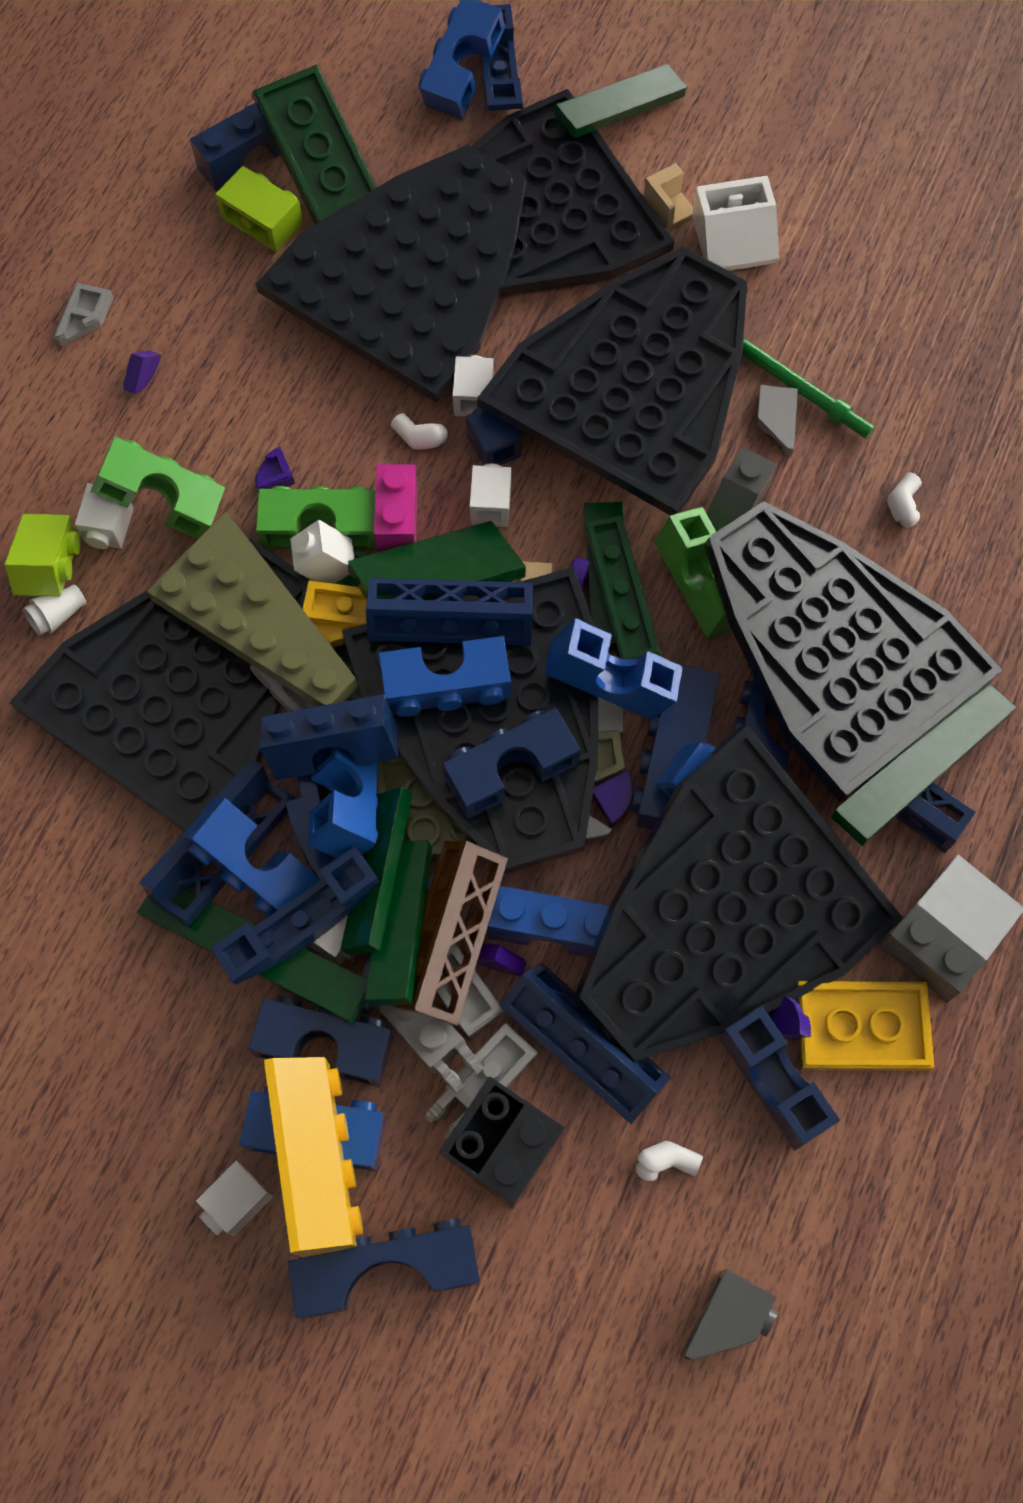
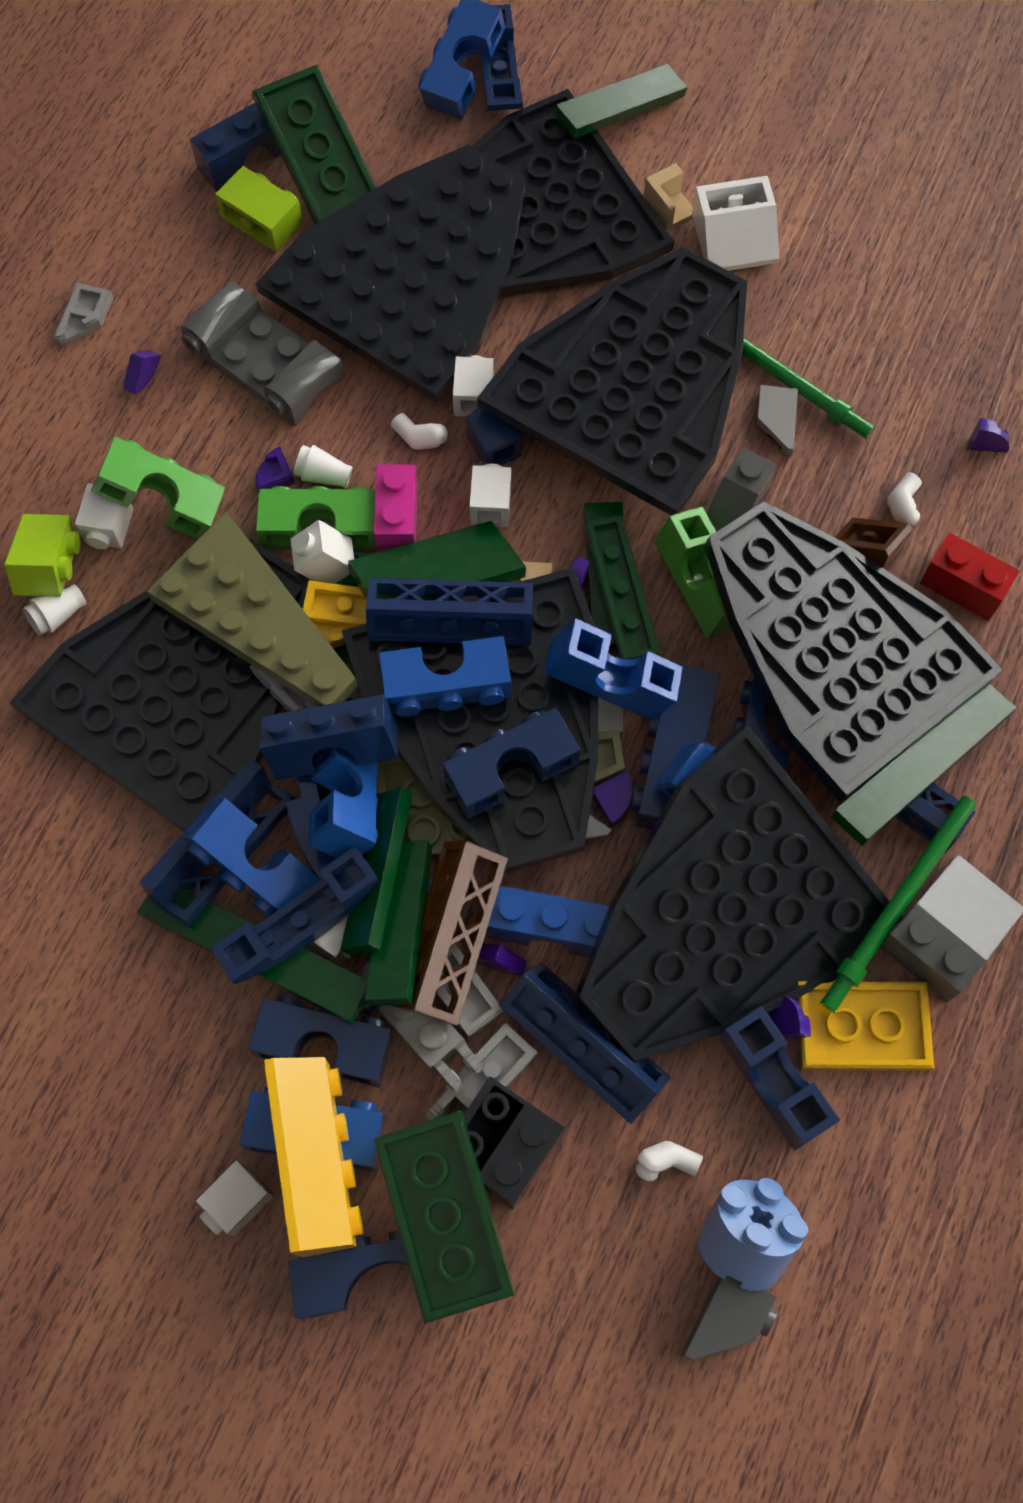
(260, 352): none -> dark grey piece
(320, 467): none -> white cone
(444, 1217): none -> dark green tile
(751, 1233): none -> medium blue brick
(852, 970): none -> green bar
(876, 539): none -> reddish brown slope
(969, 576): none -> red brick
(989, 437): none -> dark purple tile

